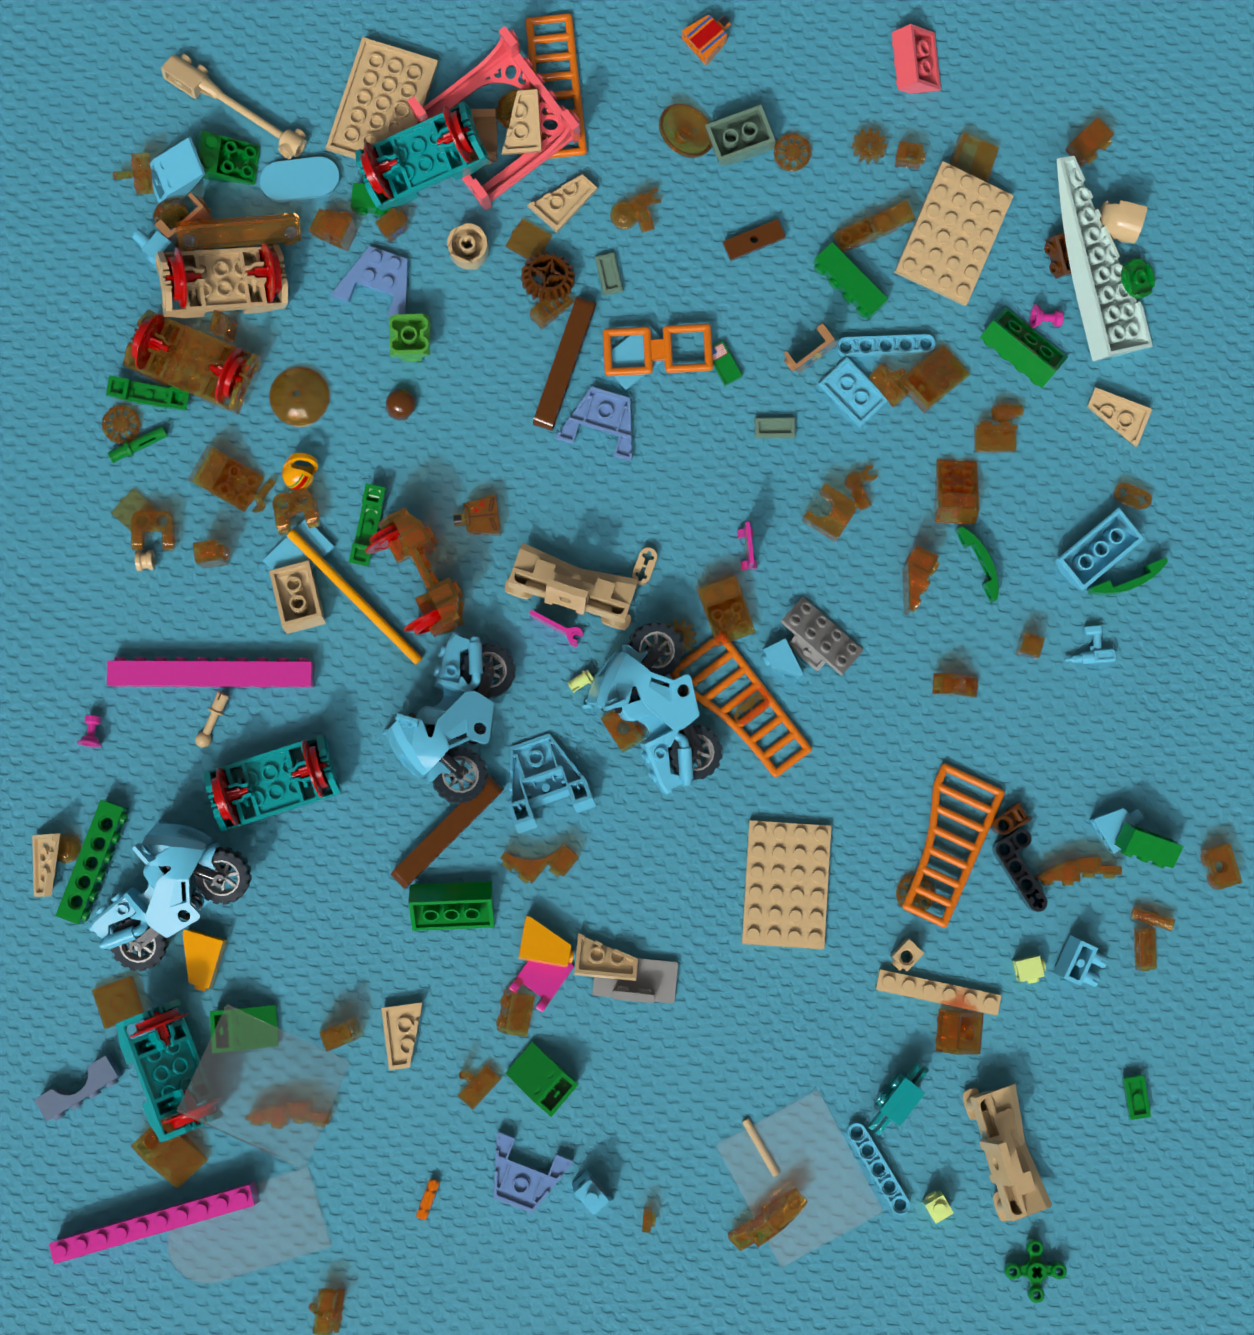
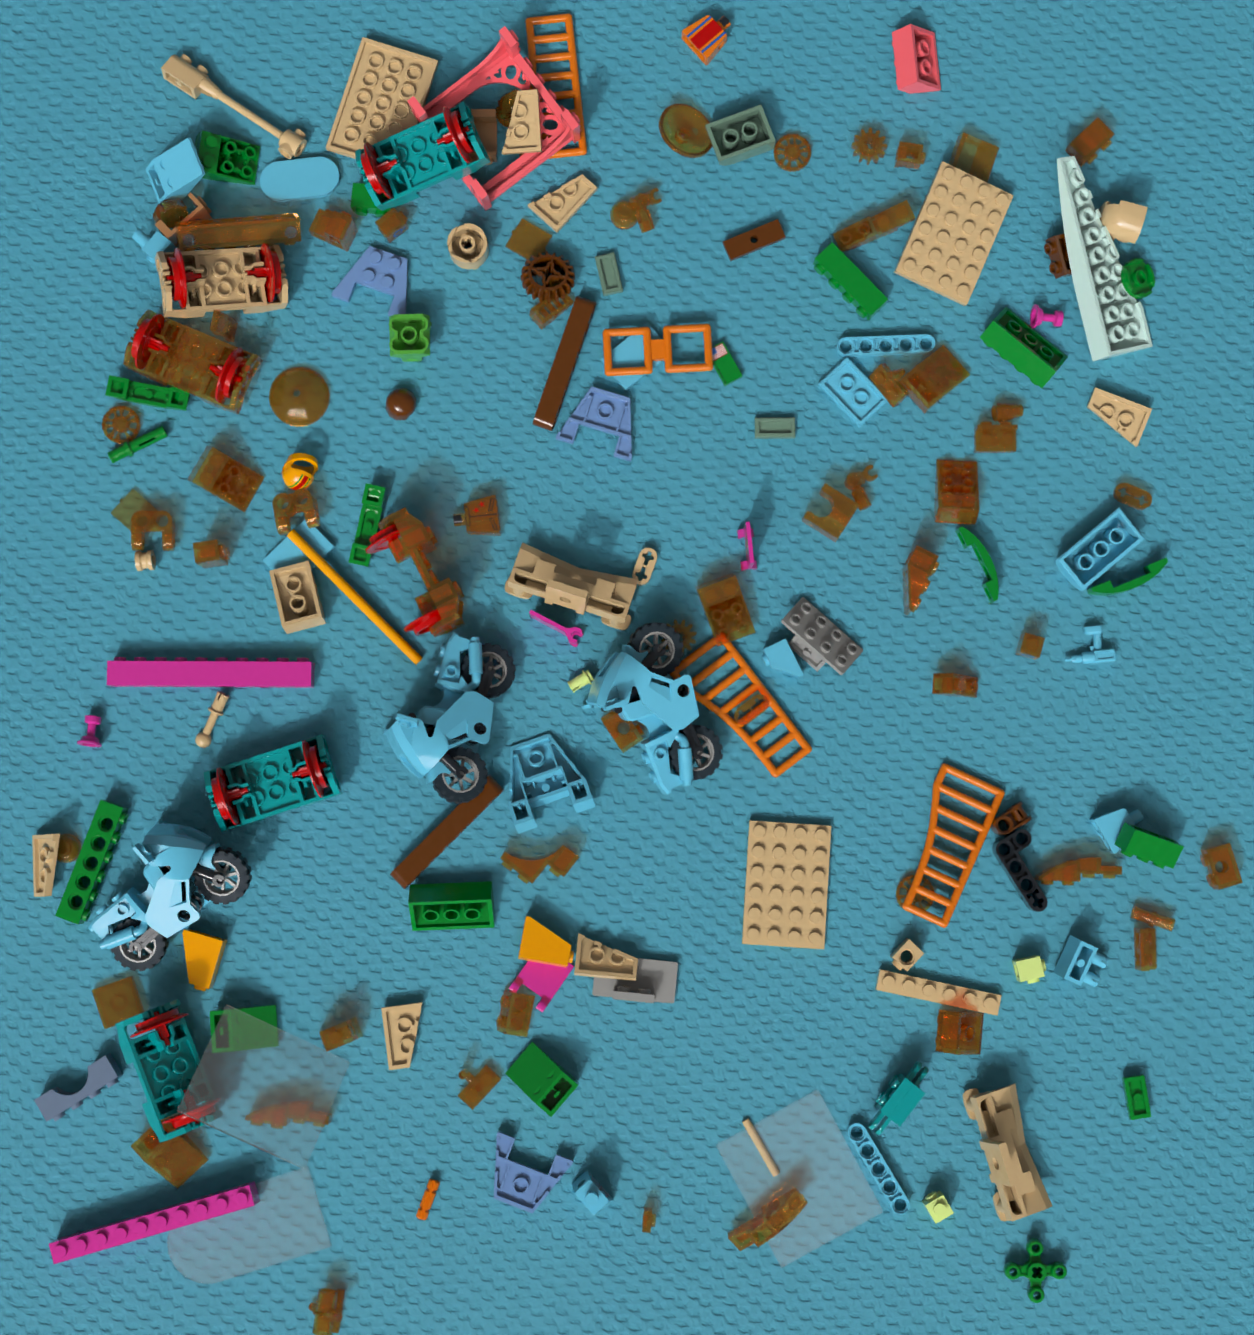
(141, 173): clear orange plate -> none
(259, 496): clear orange bar -> none
(829, 343): medium nougat panel -> none

